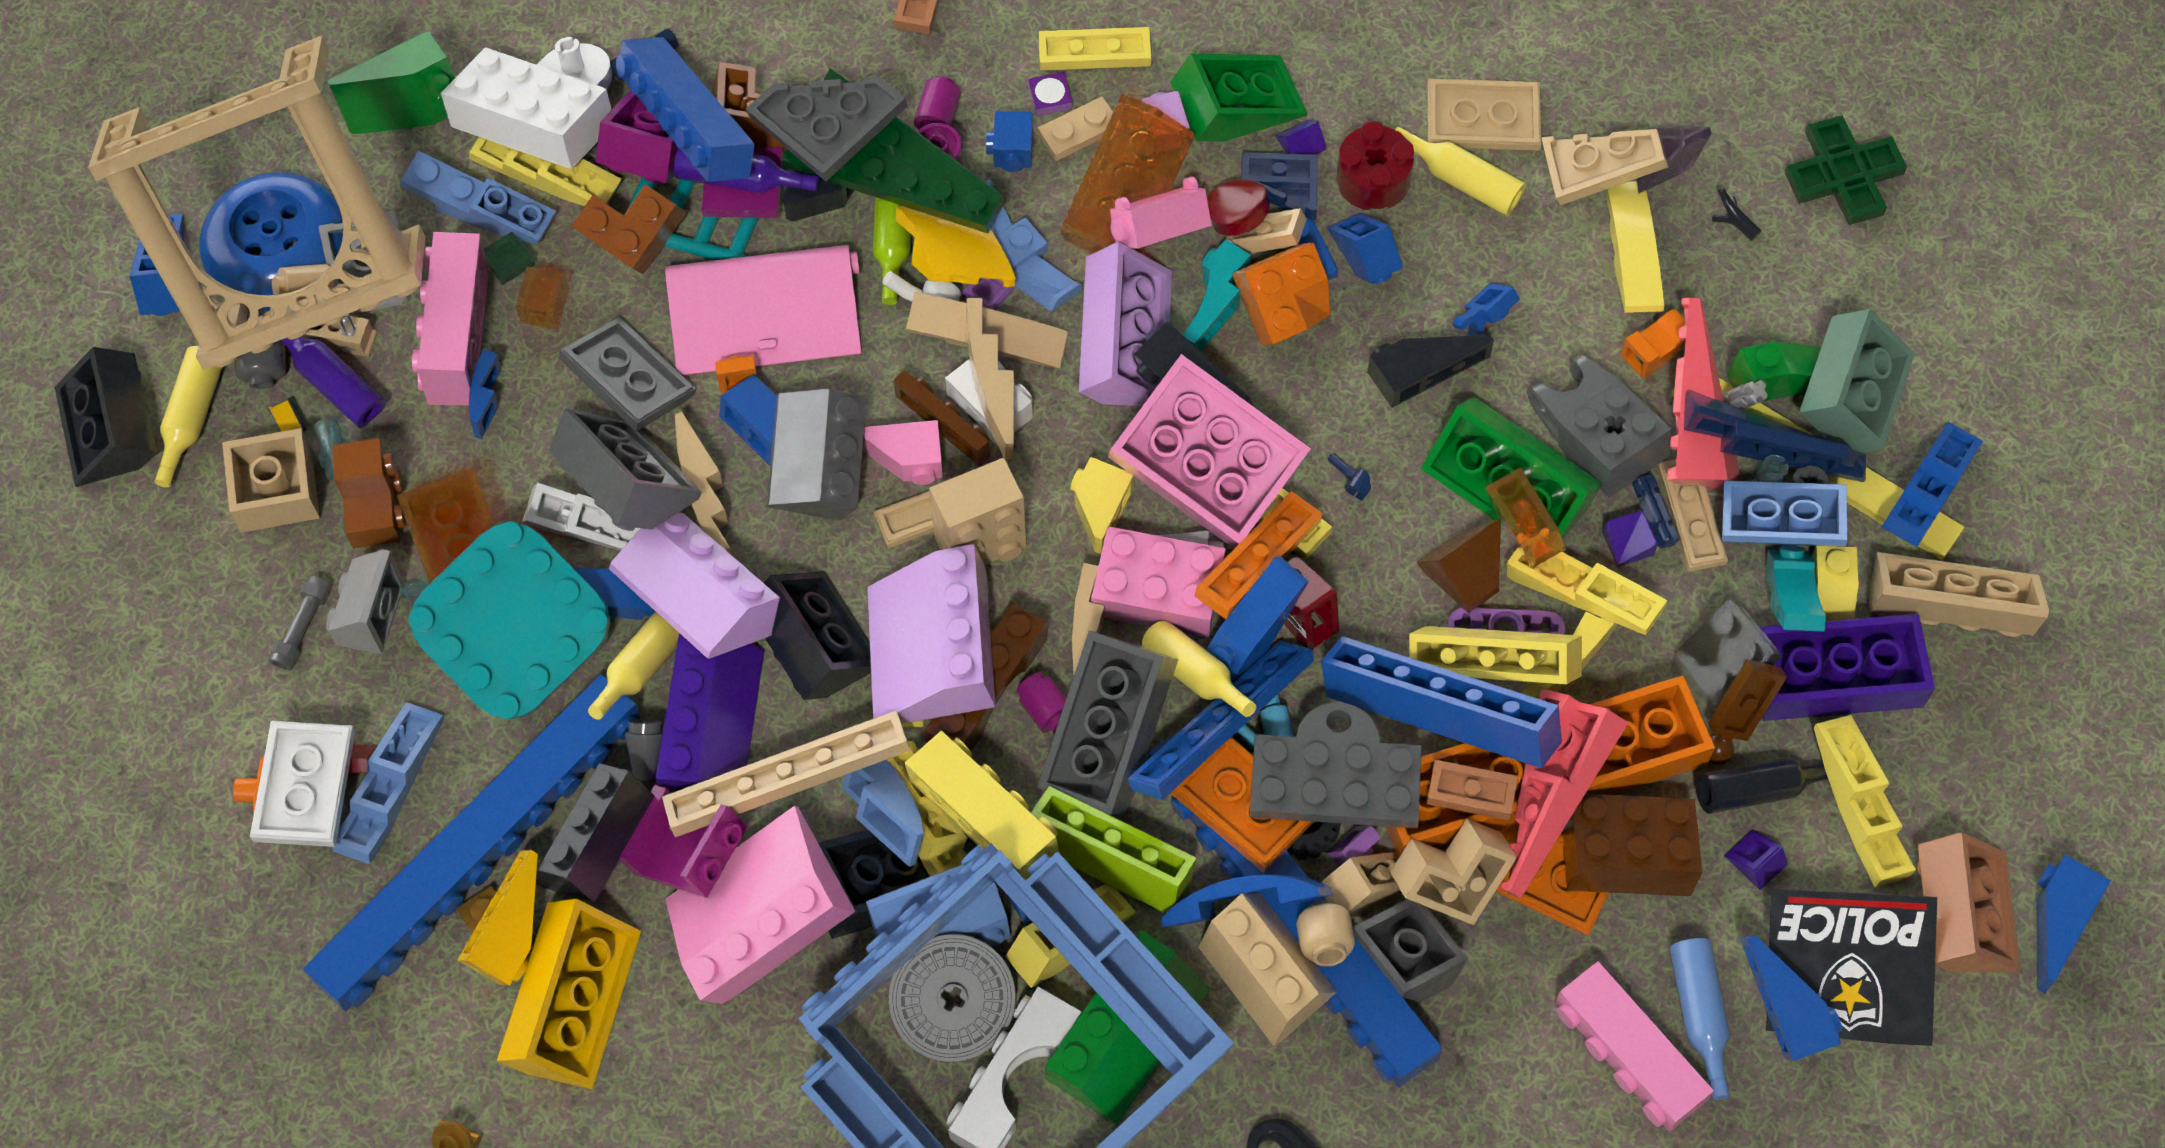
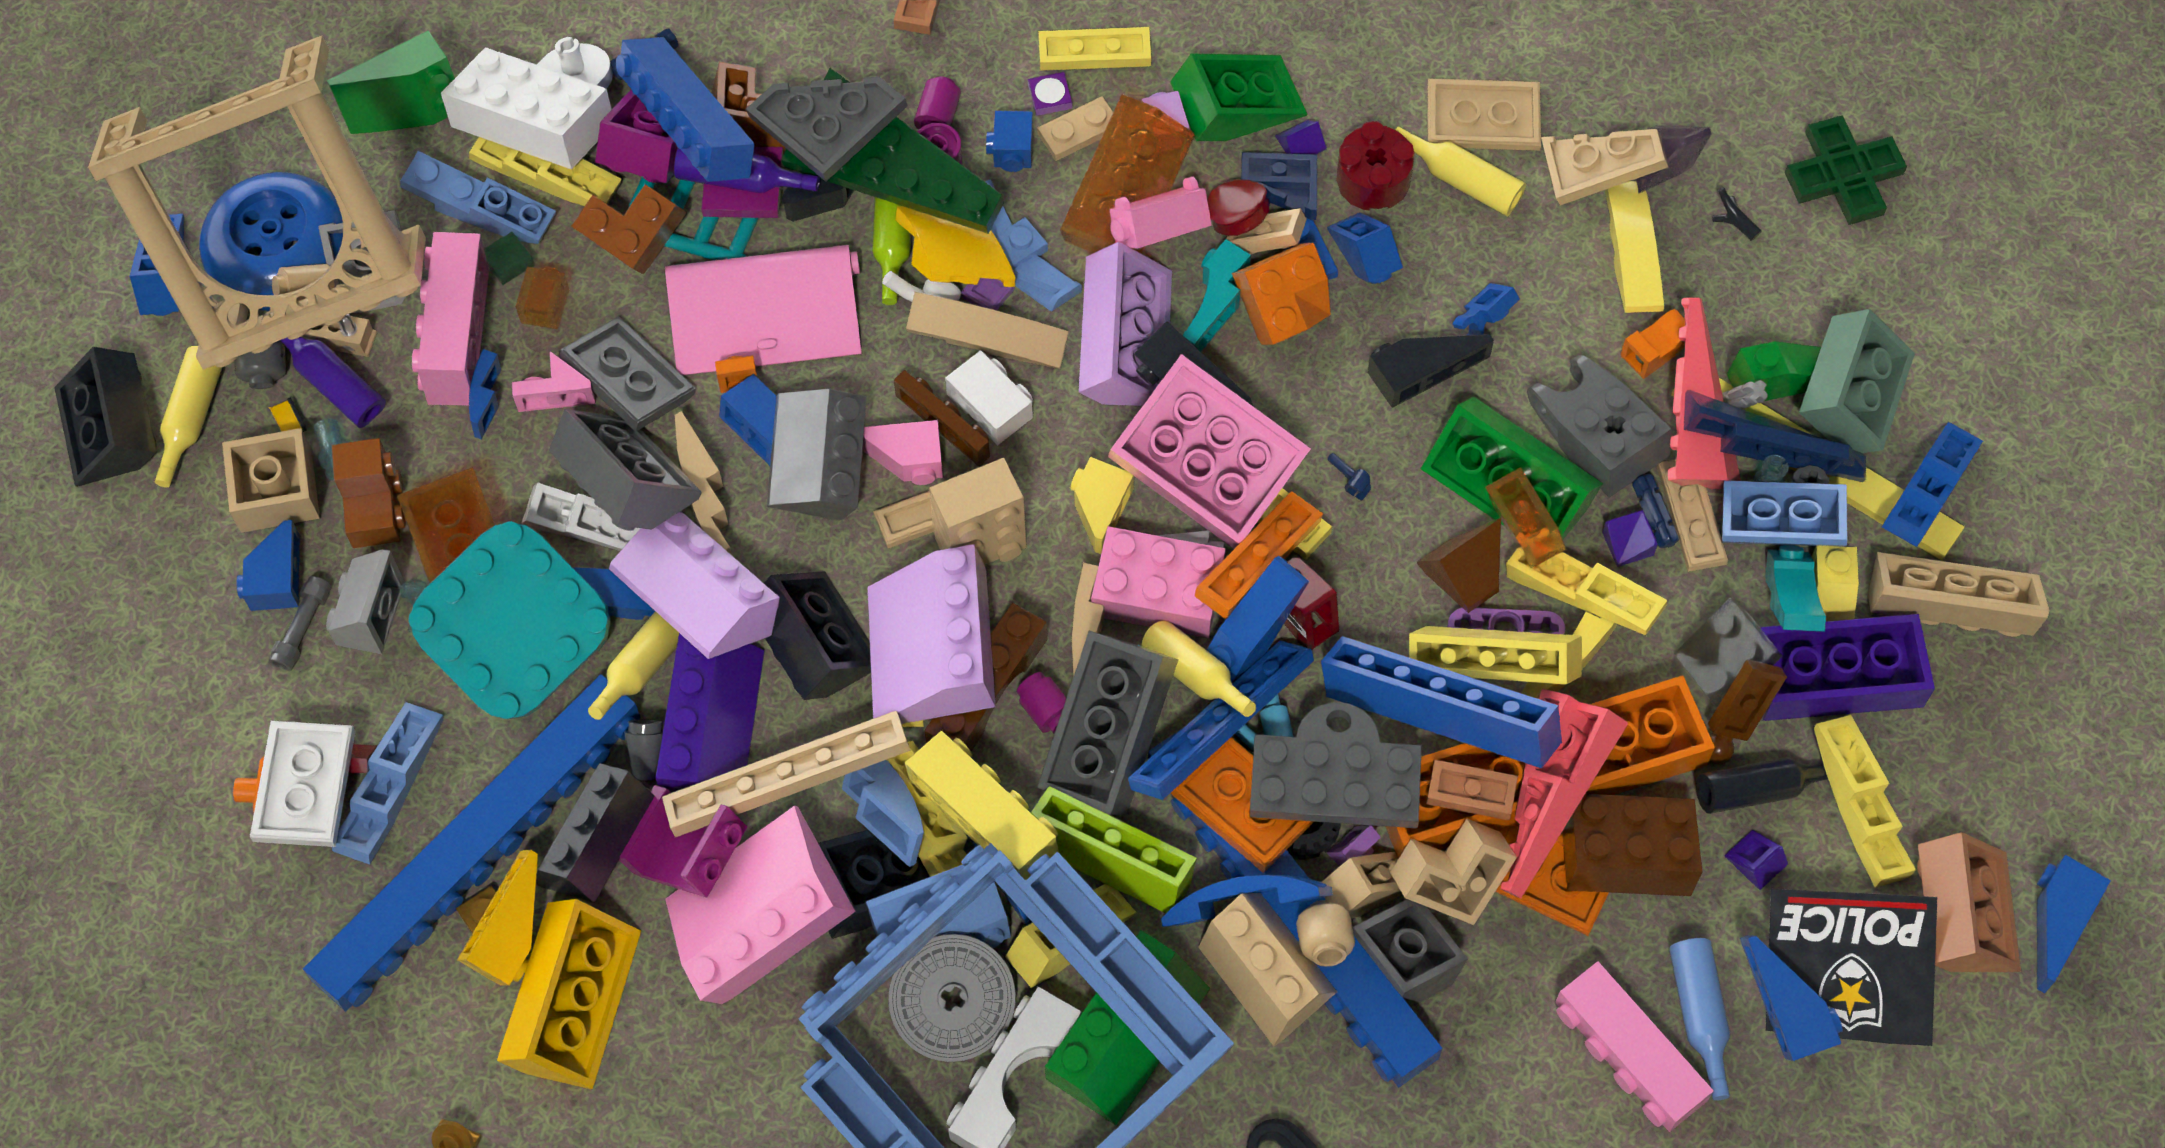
(272, 571): none -> blue slope
(562, 390): none -> bright pink slope
(992, 385): tan slope -> none

